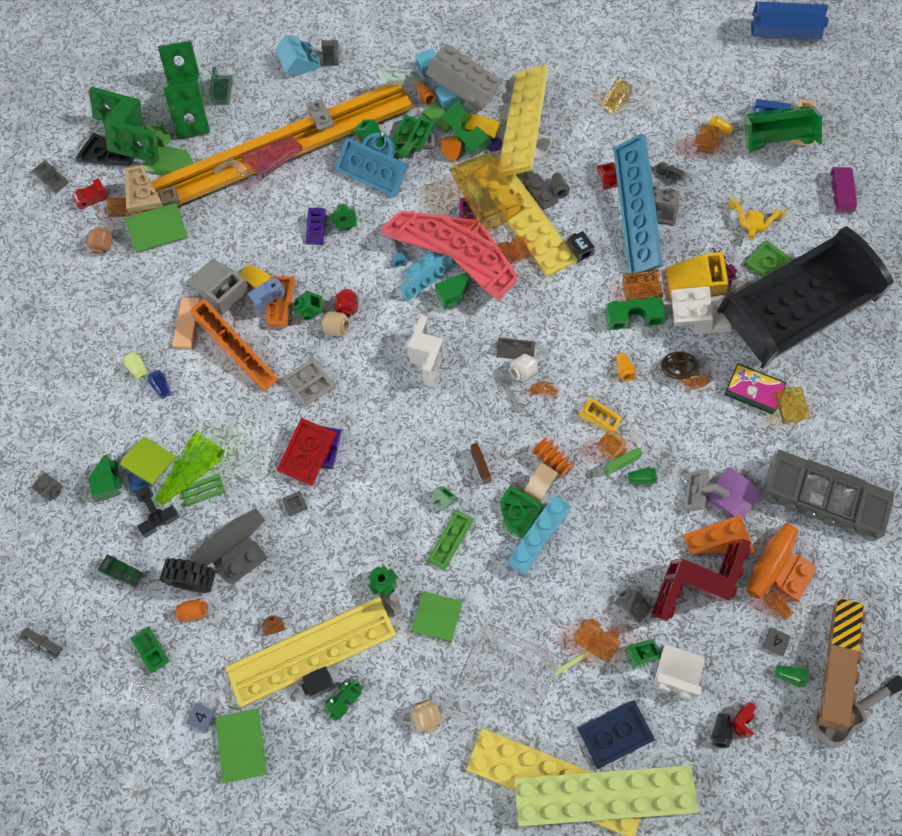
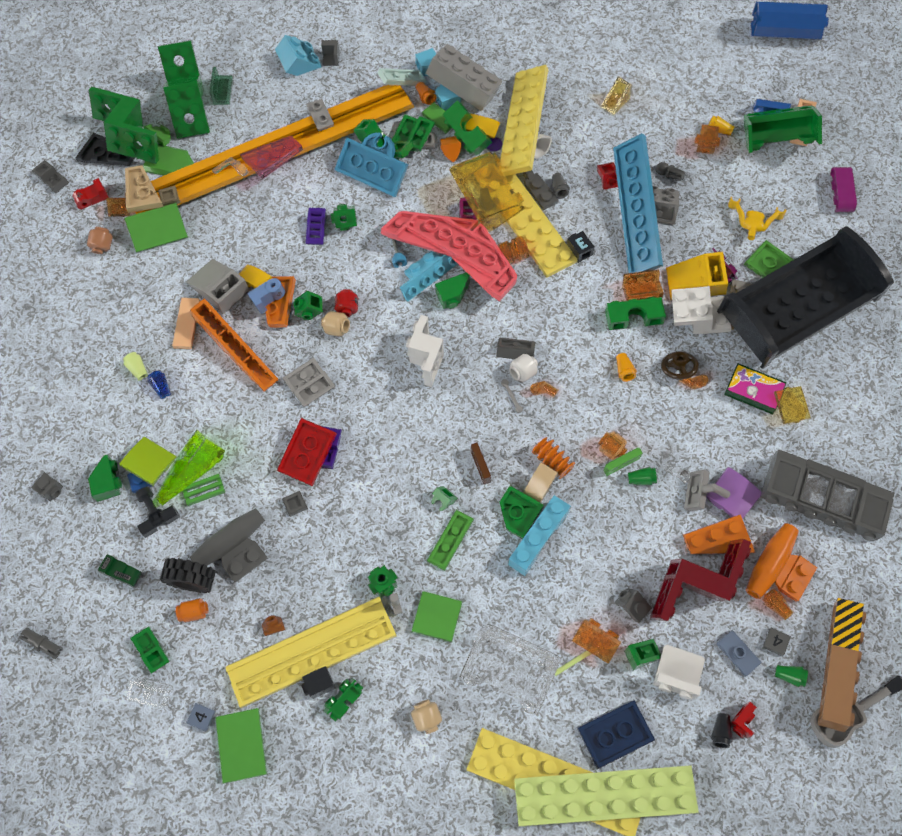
(585, 414): yellow slope -> none
(738, 653): none -> sand blue plate

